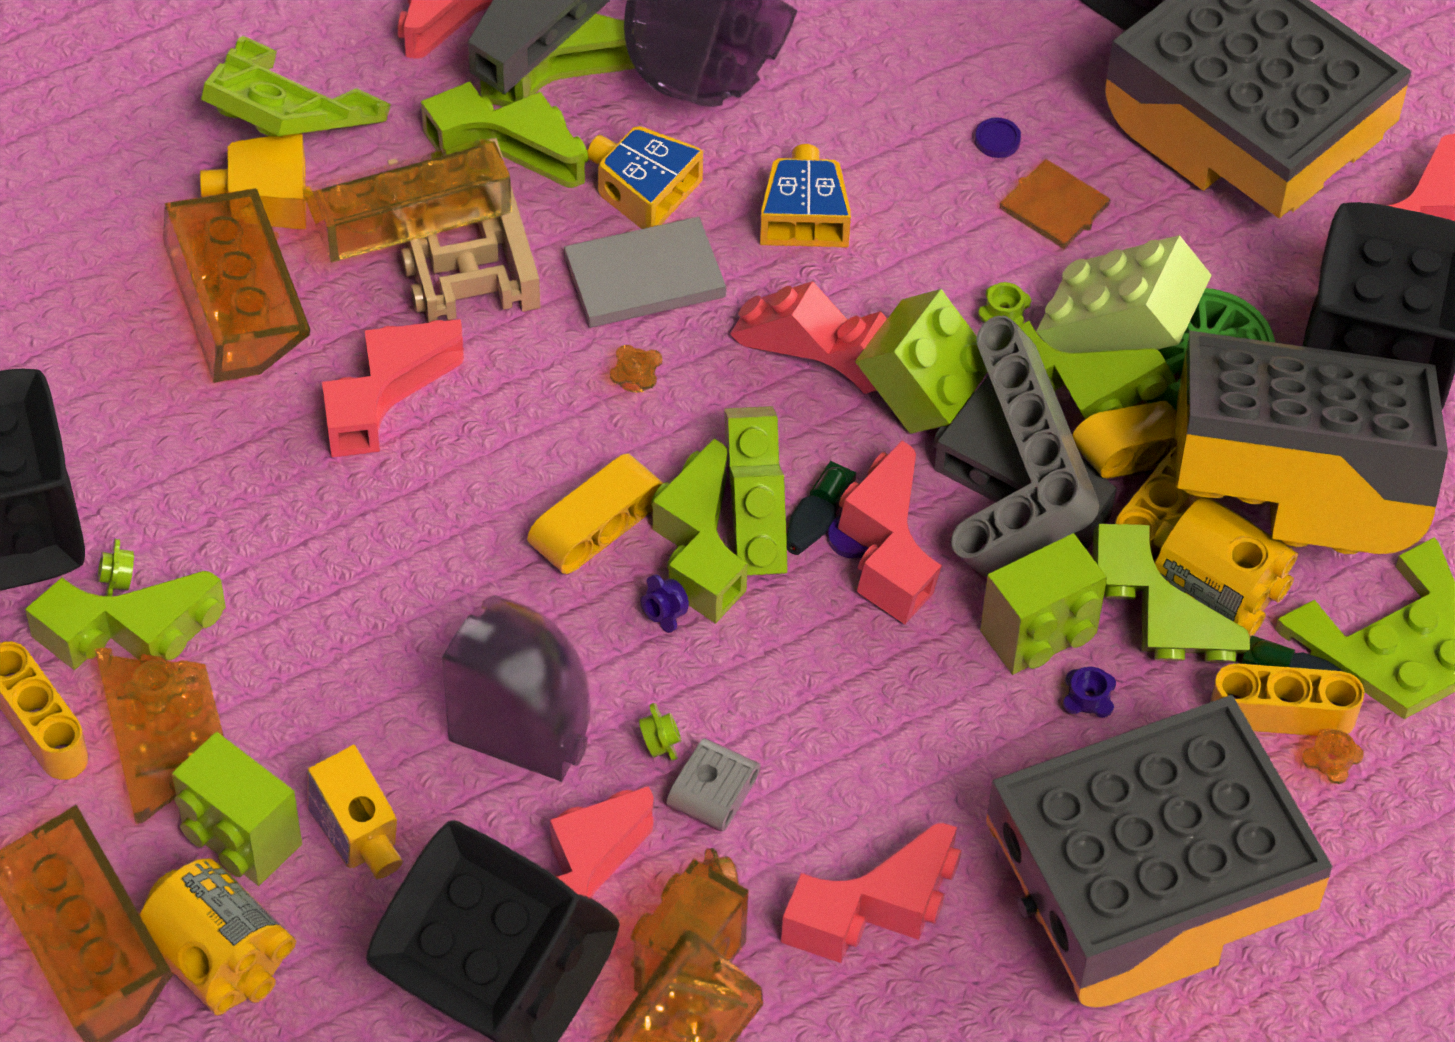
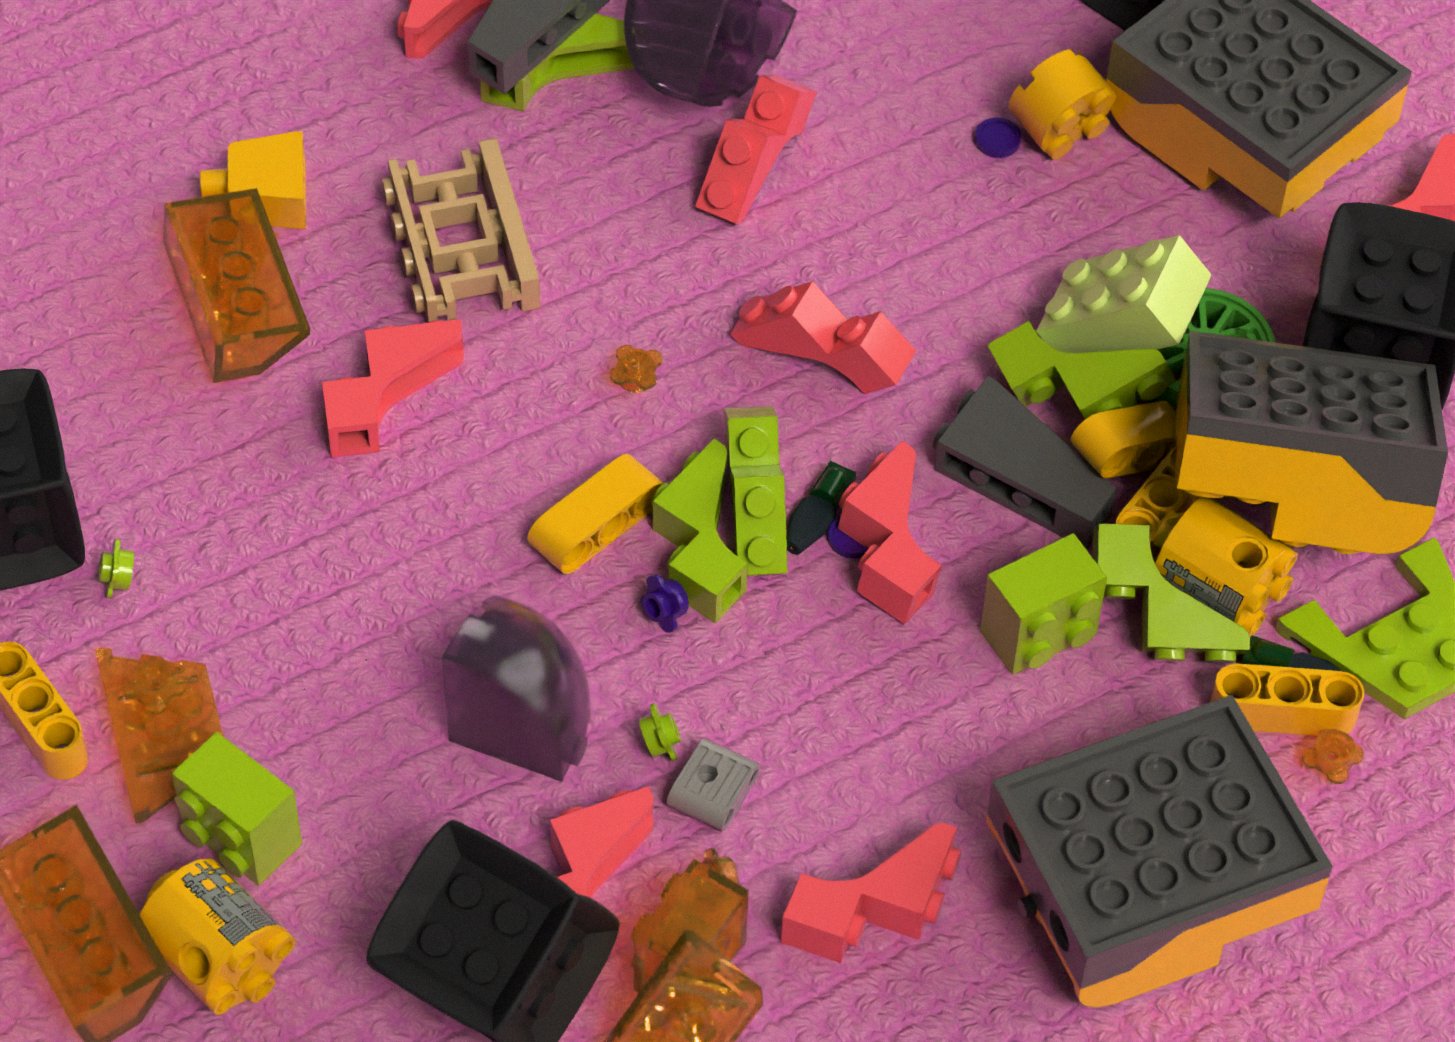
(144, 621): lime arch -> none
(277, 104): lime wing -> none
(354, 812): yellow torso -> none
(410, 199): clear yellow slope -> none
(526, 131): lime arch -> none
(644, 271): light grey tile -> none
(646, 174): torso -> none
(752, 145): none -> coral arch
(805, 202): torso -> none
(924, 361): lime brick -> none
(1008, 296): lime plate -> none
(1026, 398): light grey beam -> none
(1055, 203): clear yellow piece -> none
(1063, 103): none -> yellow brick
(1091, 680): dark purple plate -> none

